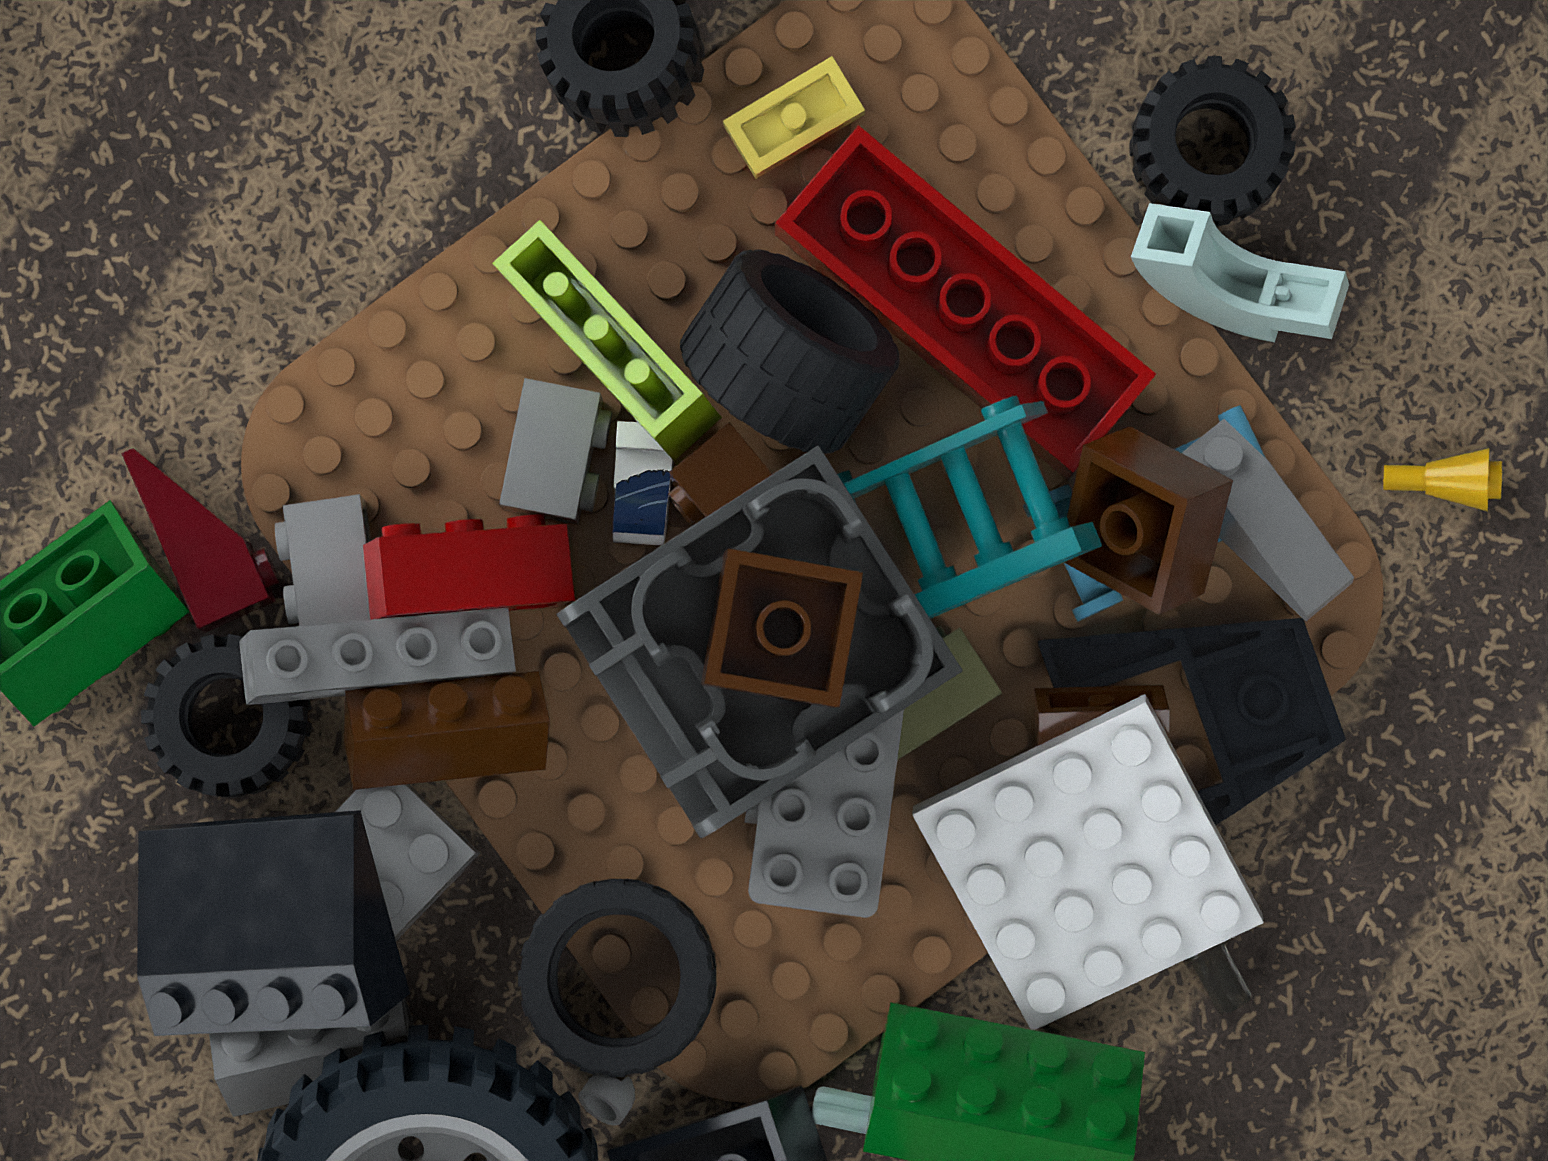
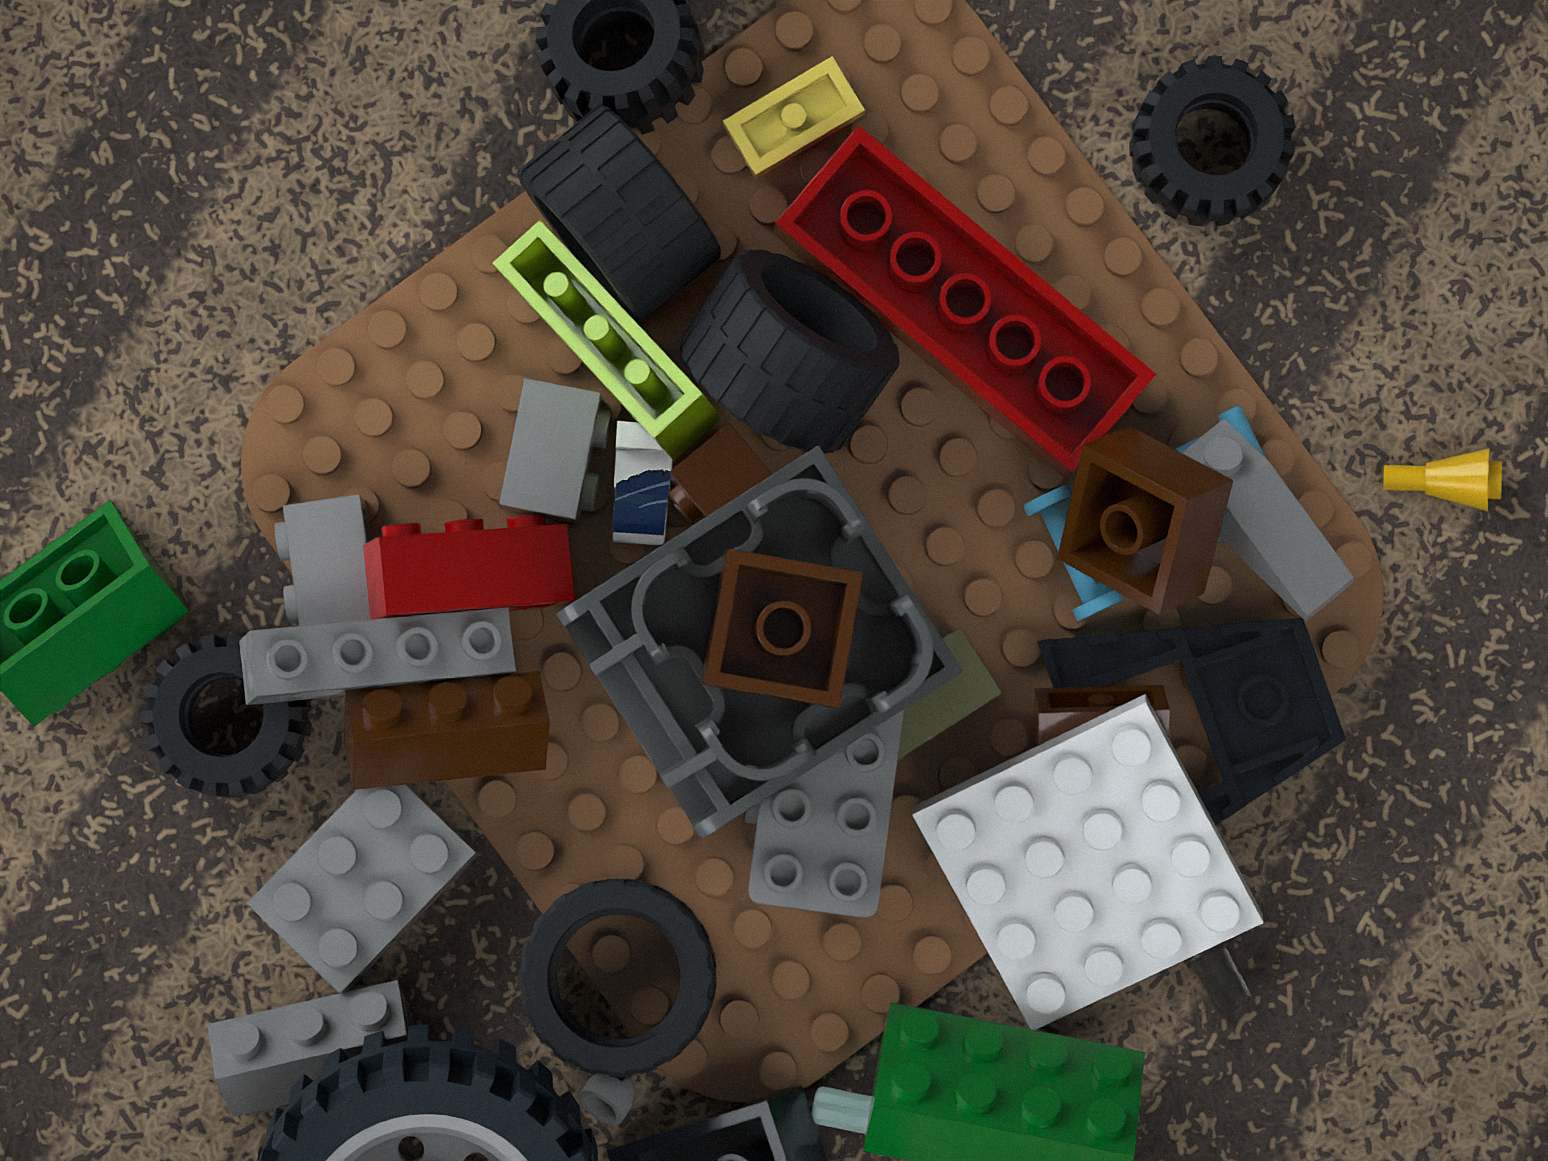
(209, 558): dark red slope -> none
(264, 926): black slope -> none
(620, 212): none -> black tyre
(996, 560): teal fence -> none
(1230, 287): light aqua arch -> none

